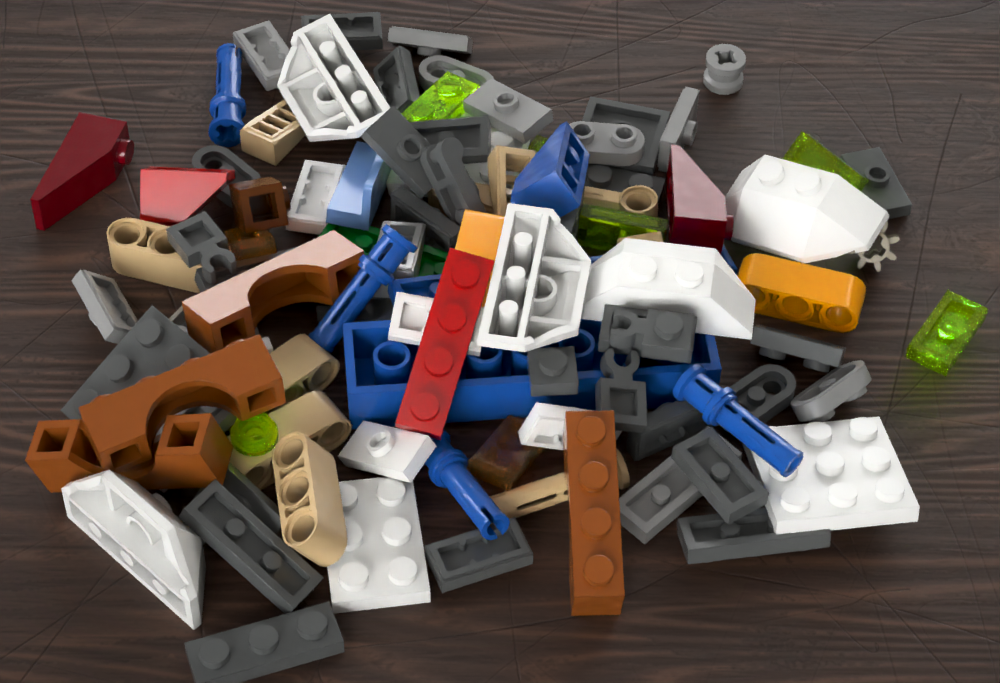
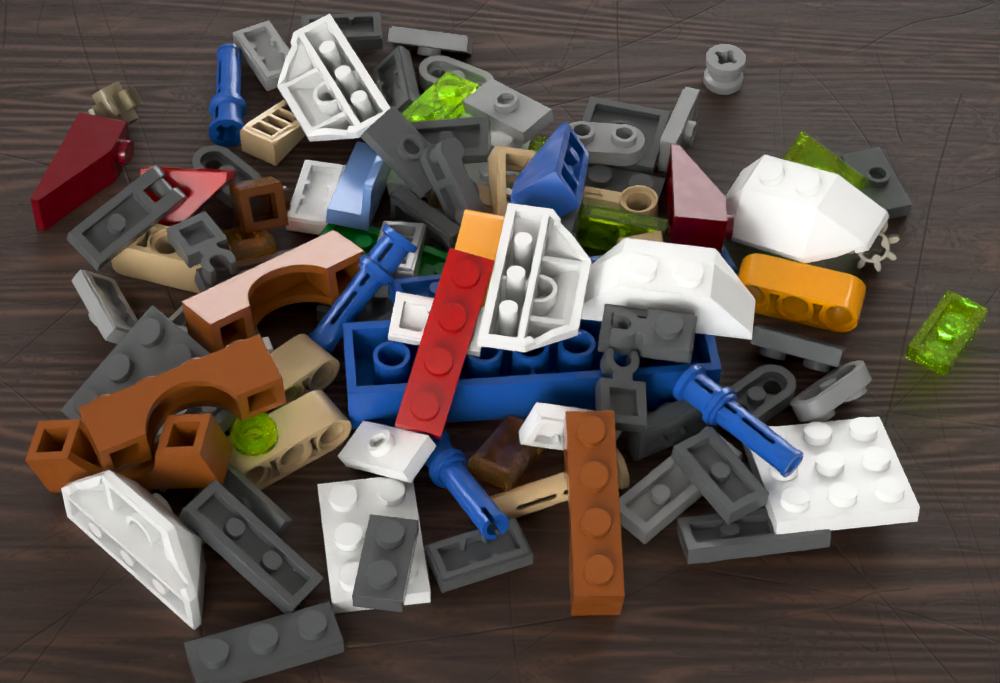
(116, 103): none -> dark tan gear
(125, 218): none -> dark grey plate
(309, 499): tan beam -> none
(385, 563): none -> dark grey plate
(552, 371): dark grey plate -> none

